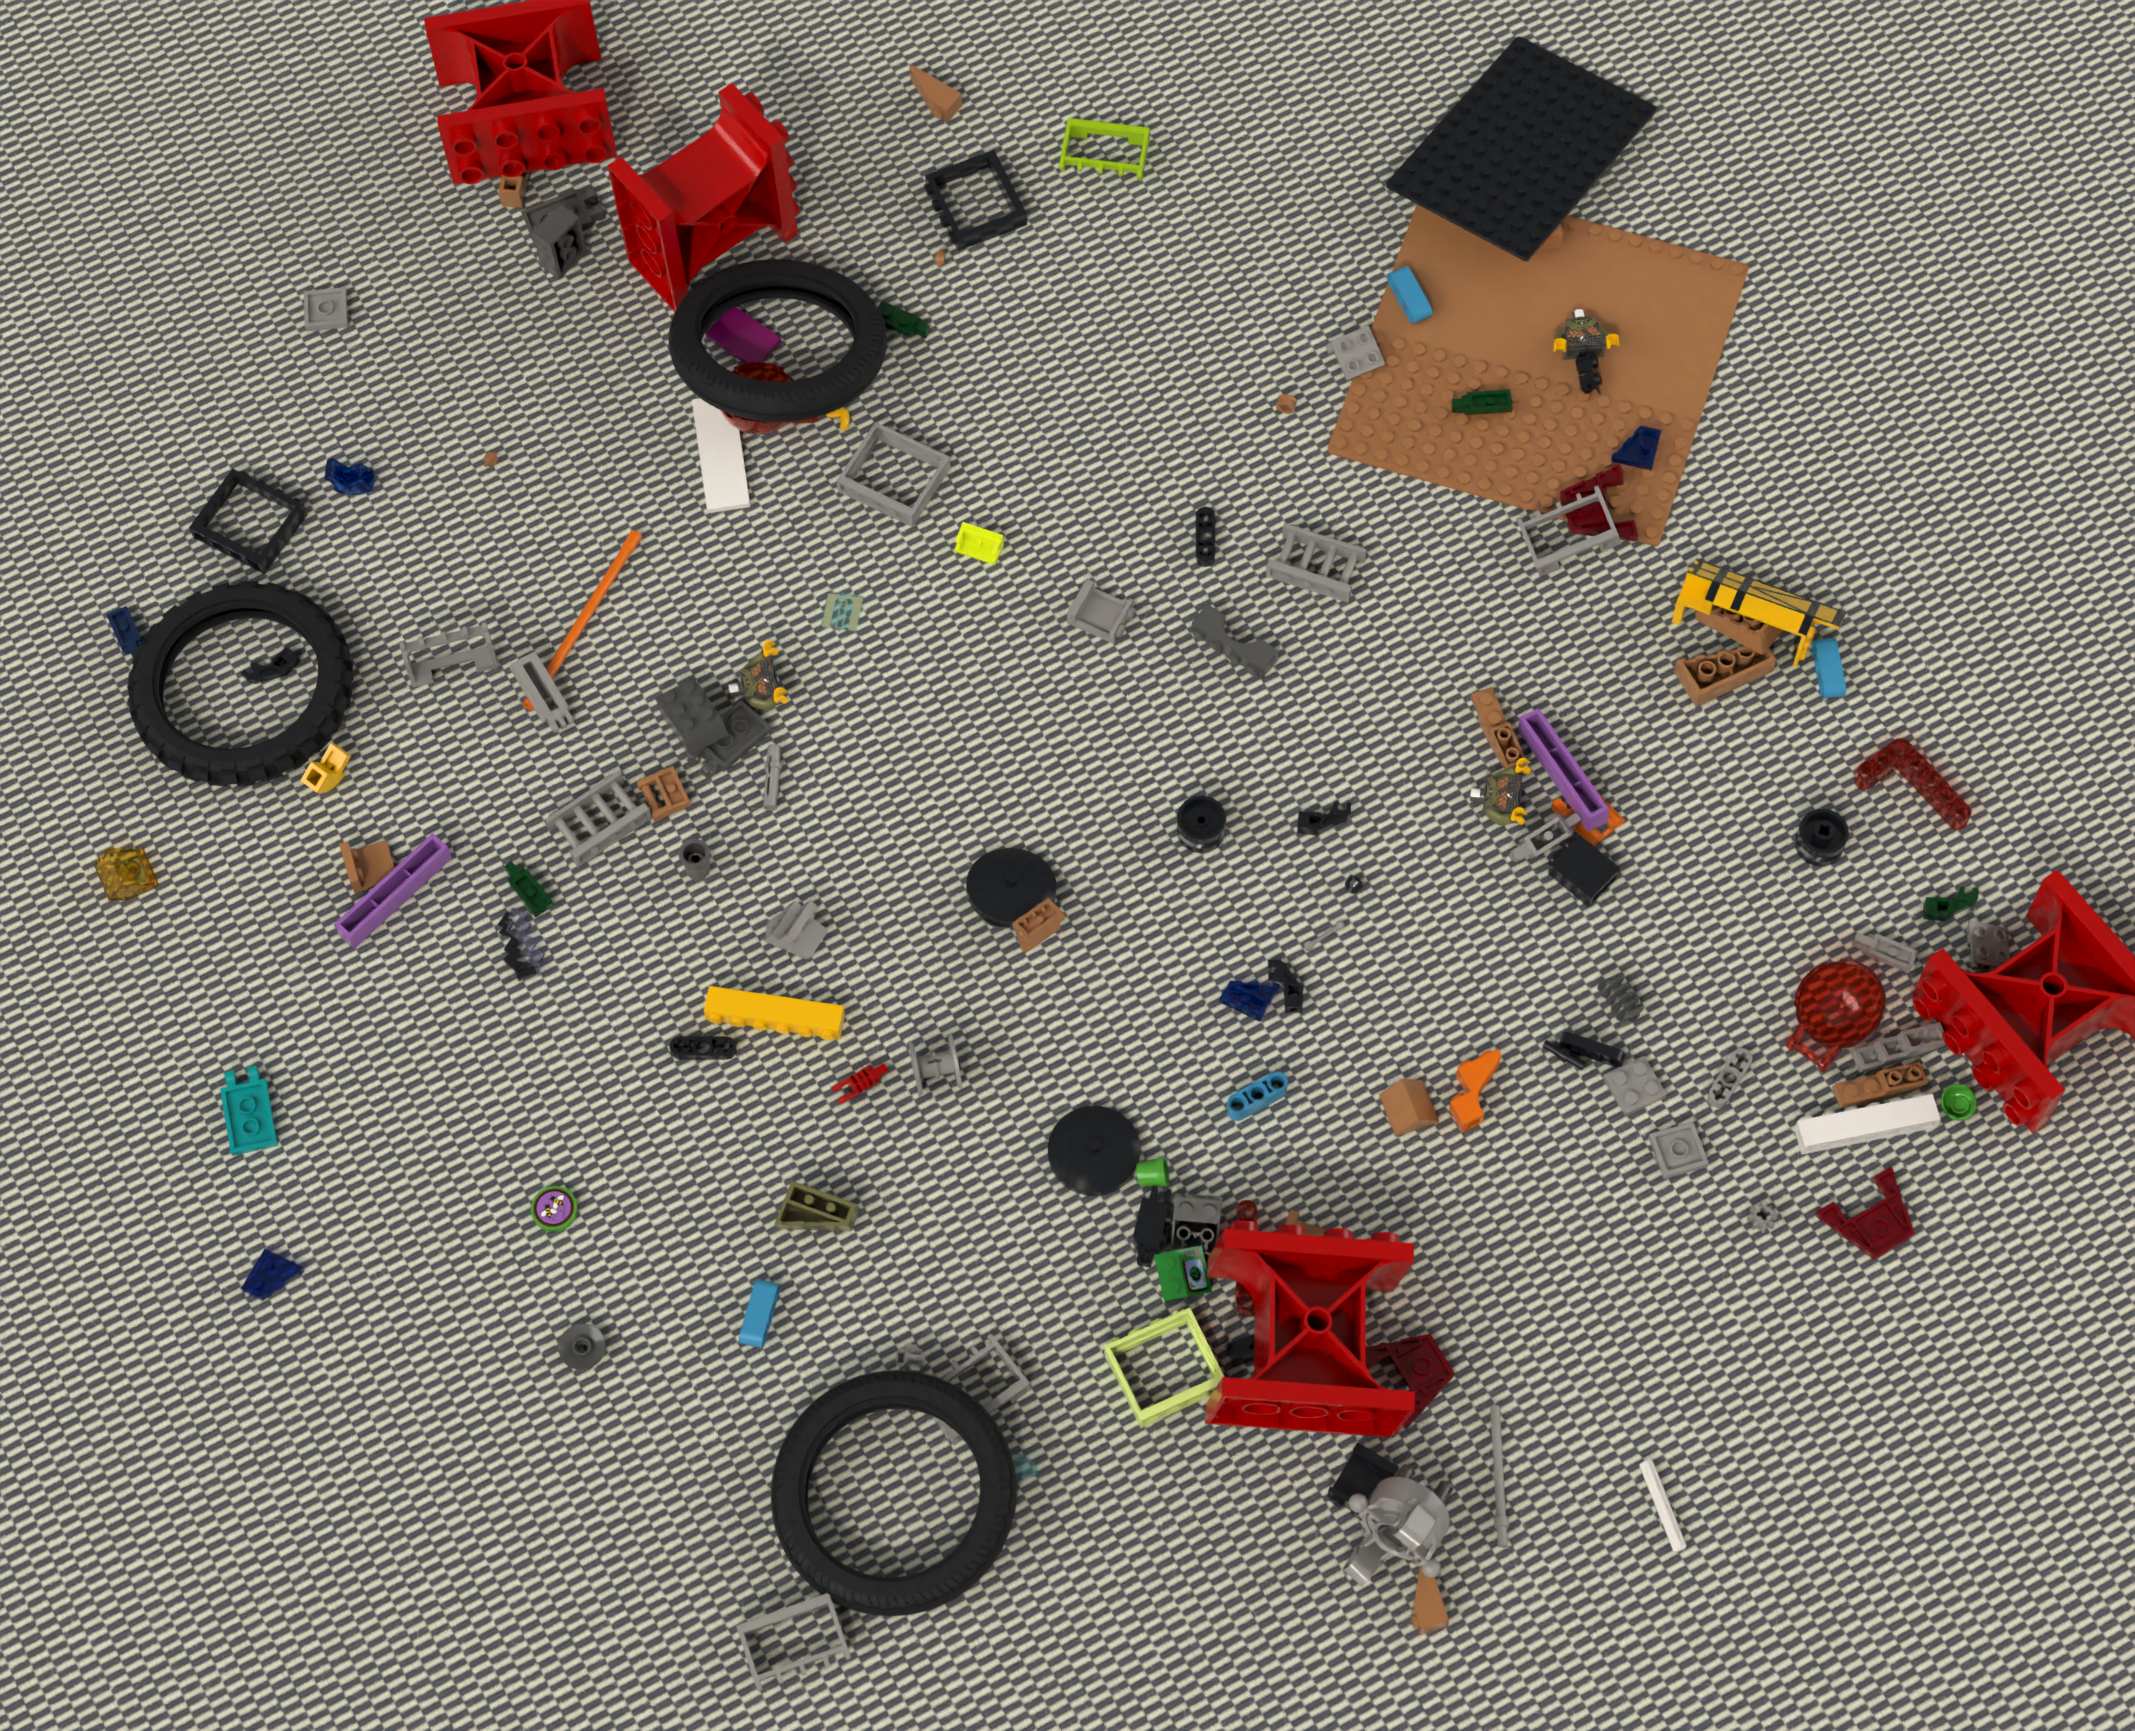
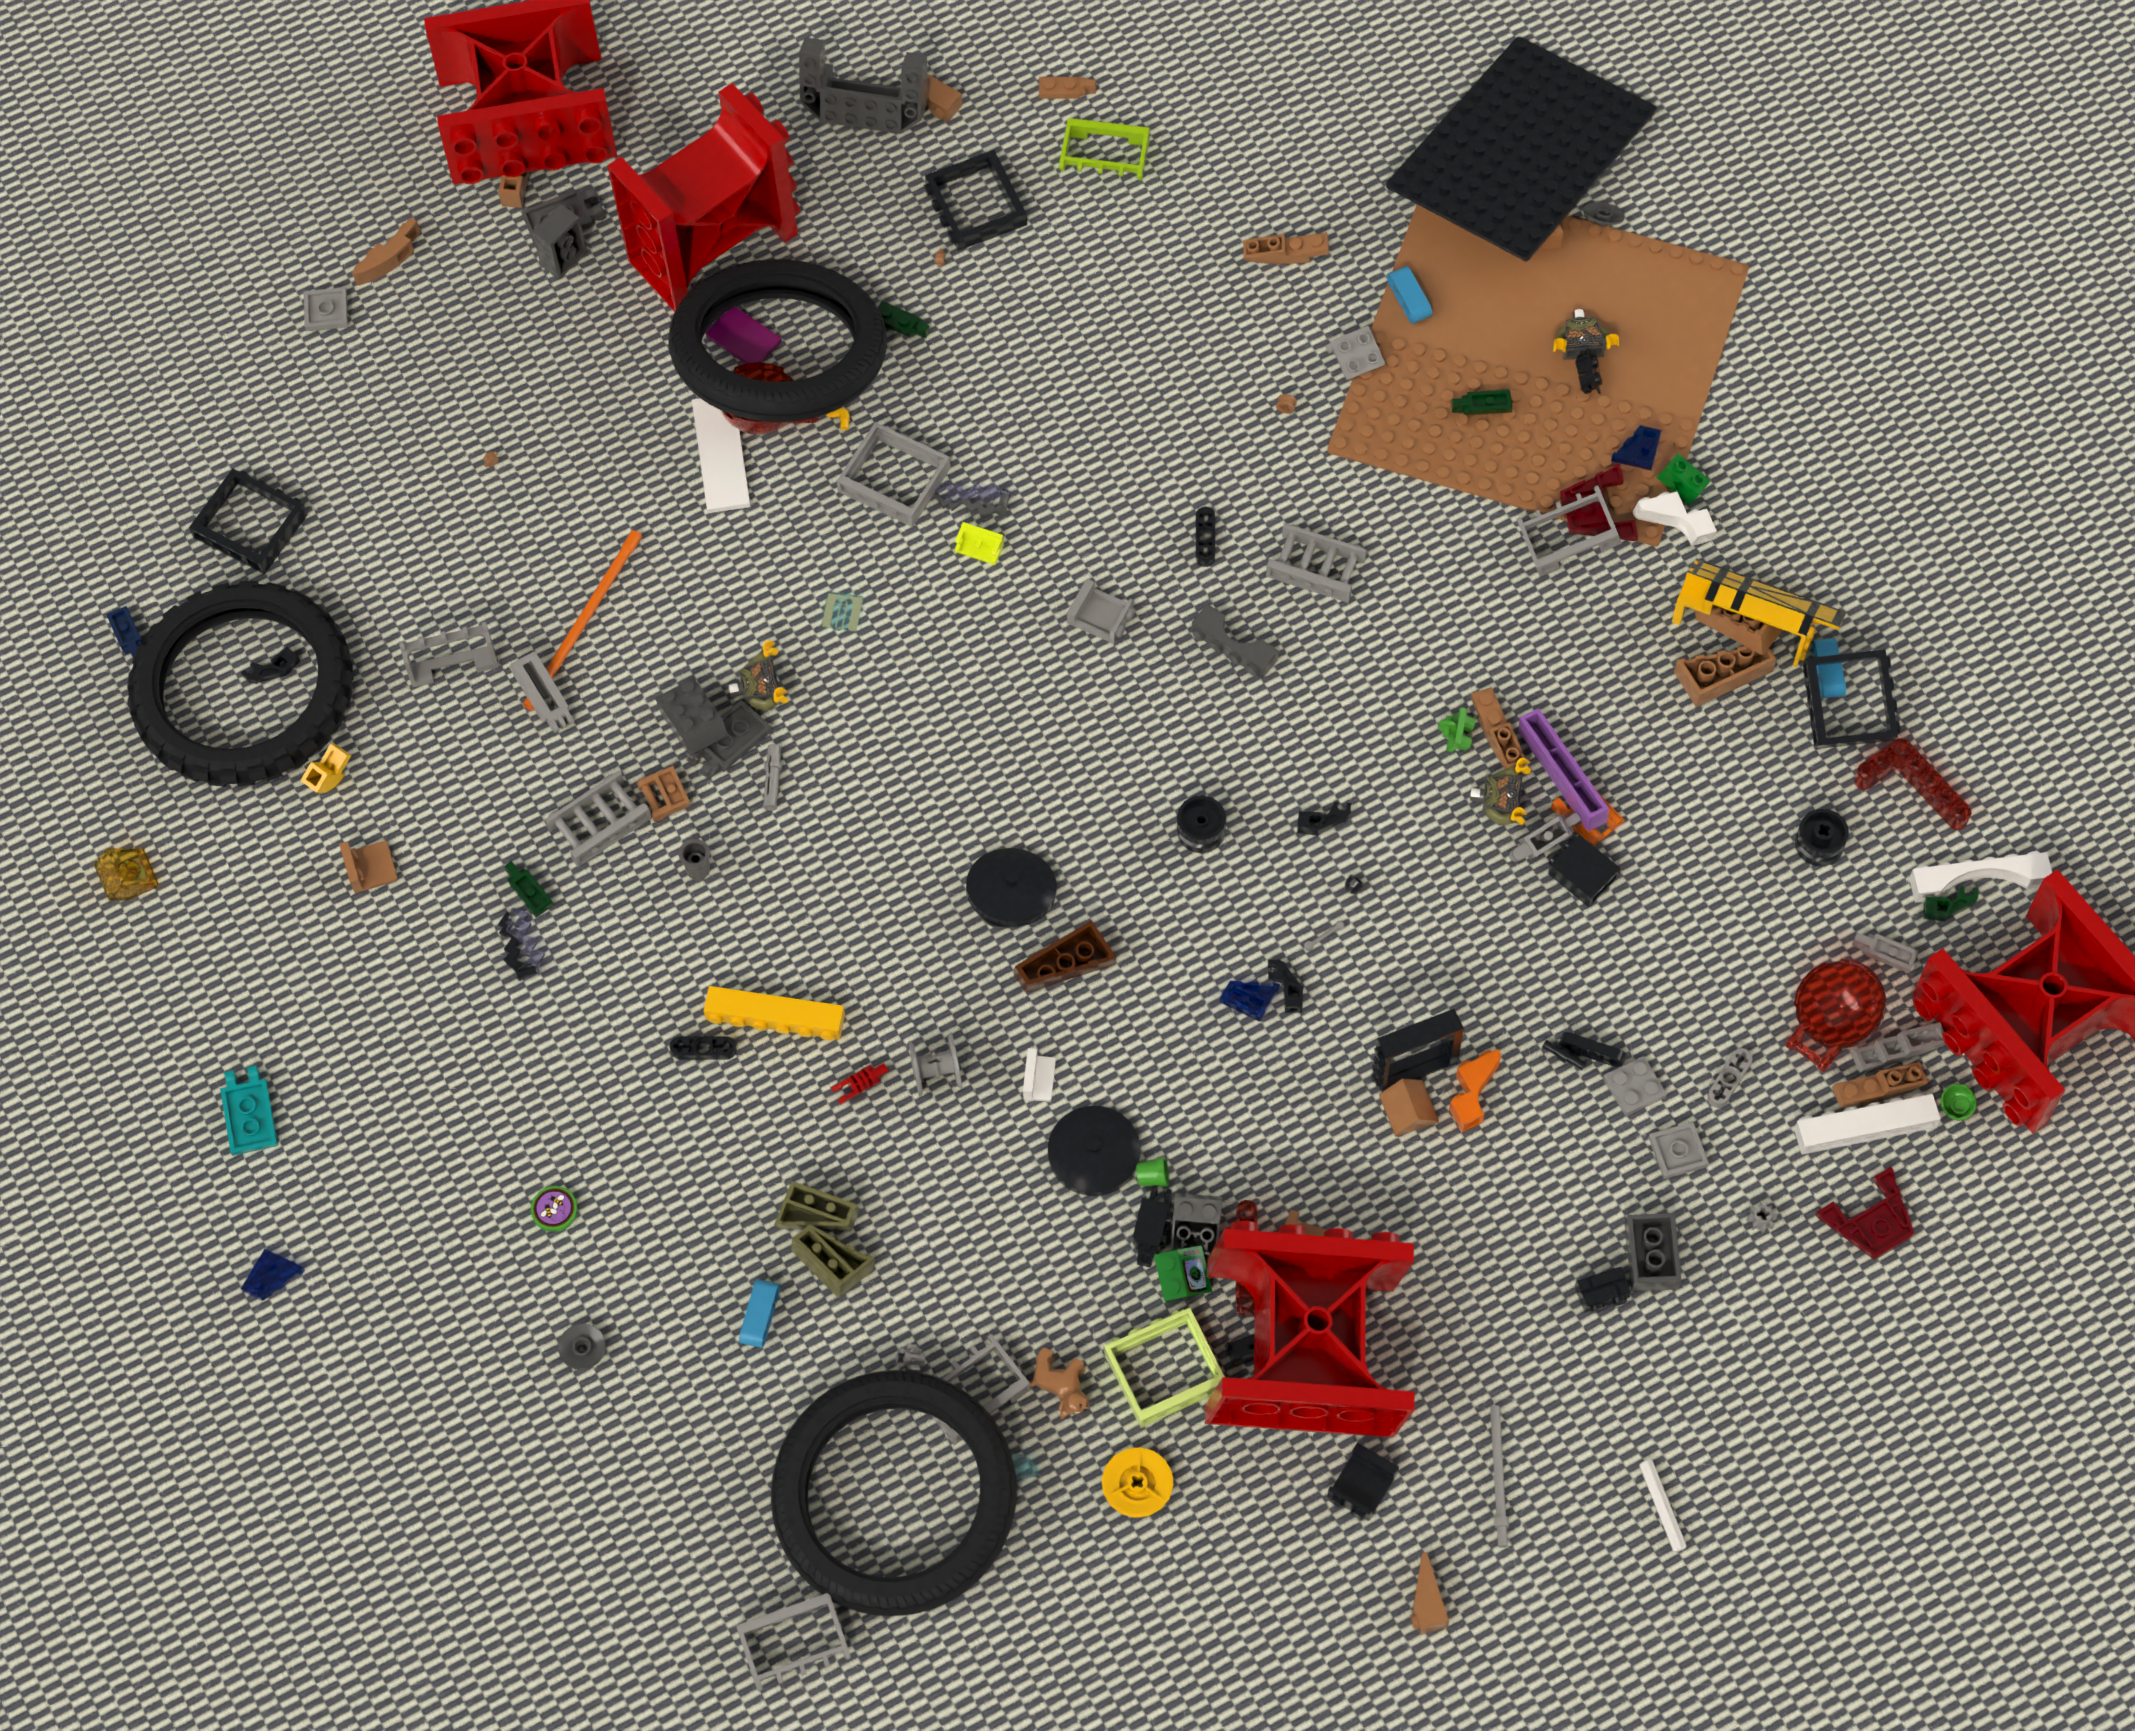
(349, 480): clear blue brick -> none
(384, 259): none -> medium nougat slope
(393, 891): medium lavender brick -> none
(796, 930): light grey piece -> none
(831, 1261): none -> olive wedge
(858, 102): none -> dark grey wedge
(965, 496): none -> piece
(1038, 924): medium nougat bracket -> none
(1038, 1077): none -> white panel
(1061, 1383): none -> medium nougat animal
(1065, 87): none -> medium nougat hinge
(1065, 959): none -> reddish brown wedge
(1137, 1465): none -> yellow piece
(1252, 1105): dark azure beam -> none
(1283, 250): none -> medium nougat slope
(1399, 1521): light grey piece -> none
(1420, 1366): dark red wing -> none
(1442, 1026): none -> black window
(1453, 730): none -> bright green hips
(1602, 1290): none -> black brick
(1603, 213): none -> dark grey dish
(1620, 1000): dark grey piece -> none
(1653, 1252): none -> dark grey brick
(1670, 511): none -> white arch
(1683, 478): none -> green brick
(1815, 705): none -> black window
(1987, 944): light grey hinge -> none
(2023, 870): none -> white arch

